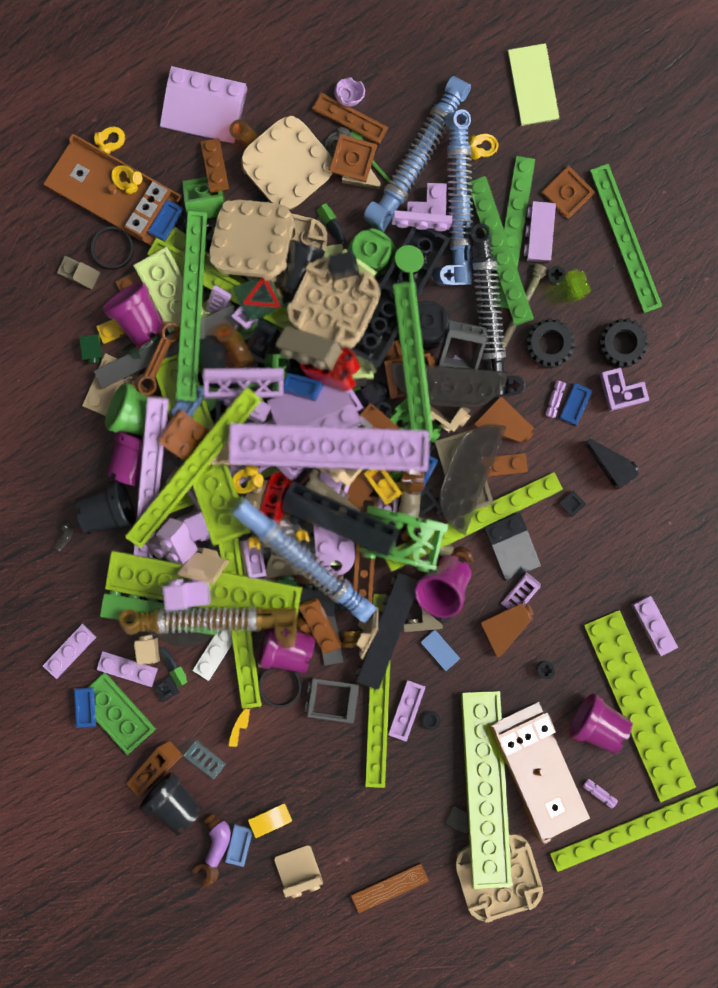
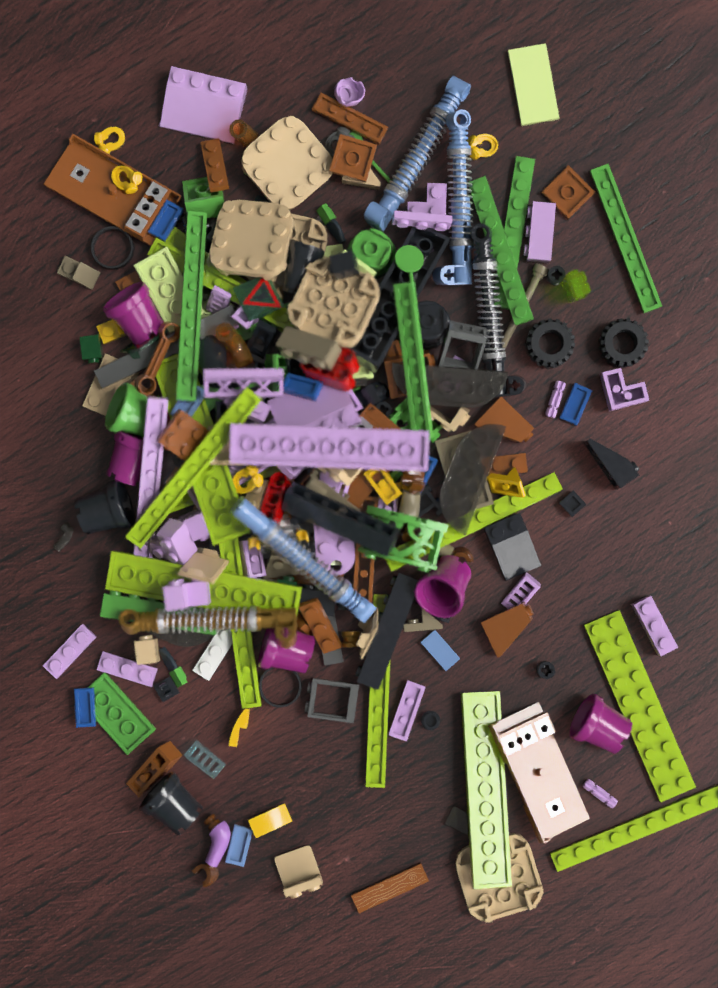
(506, 484): none -> yellow slope

